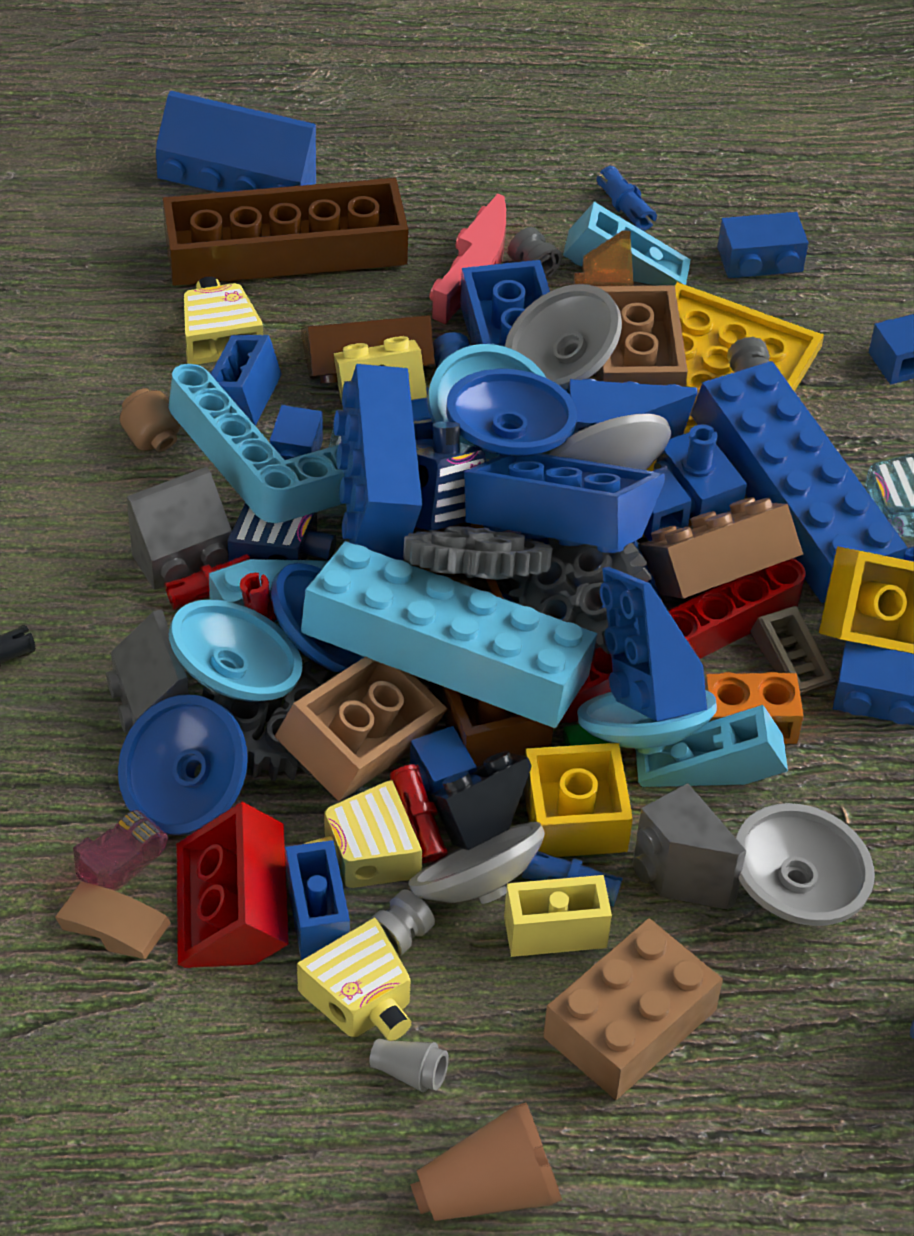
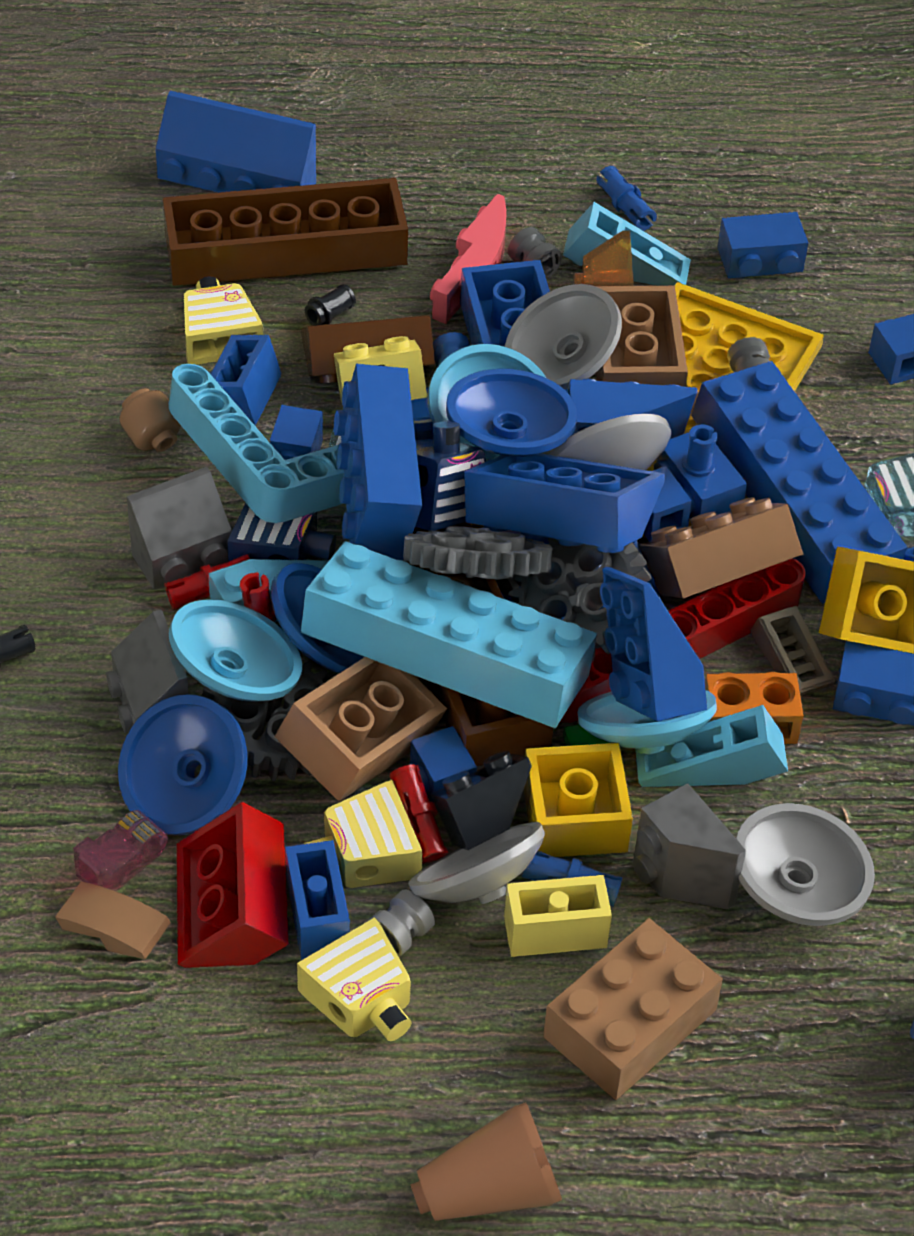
(322, 309): none -> black pin
(414, 1063): light grey cone -> none

